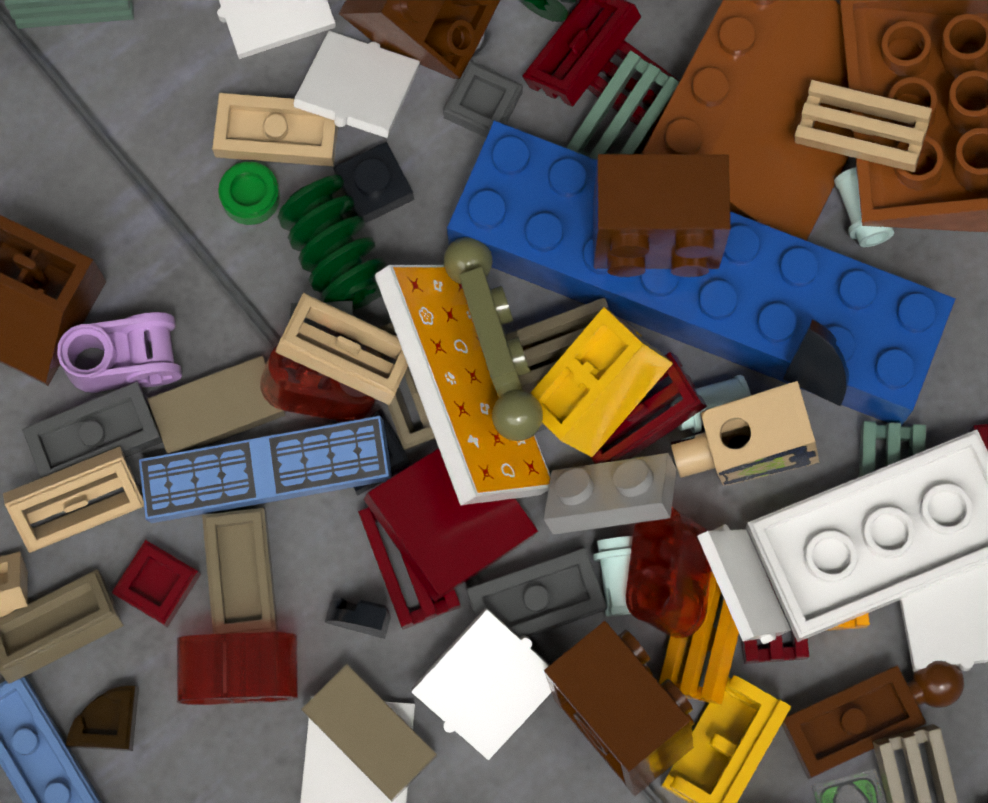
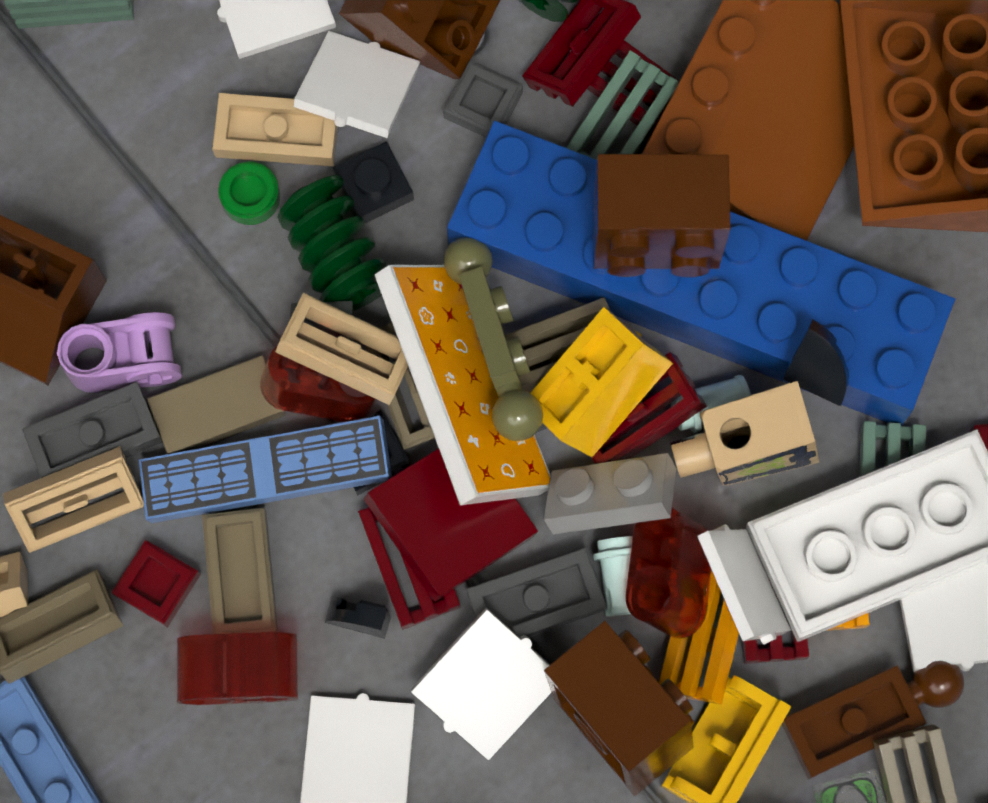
(107, 721): dark brown tile -> none
(369, 732): dark tan tile -> none
(866, 235): light aqua pin -> none
(869, 104): tan tile -> none

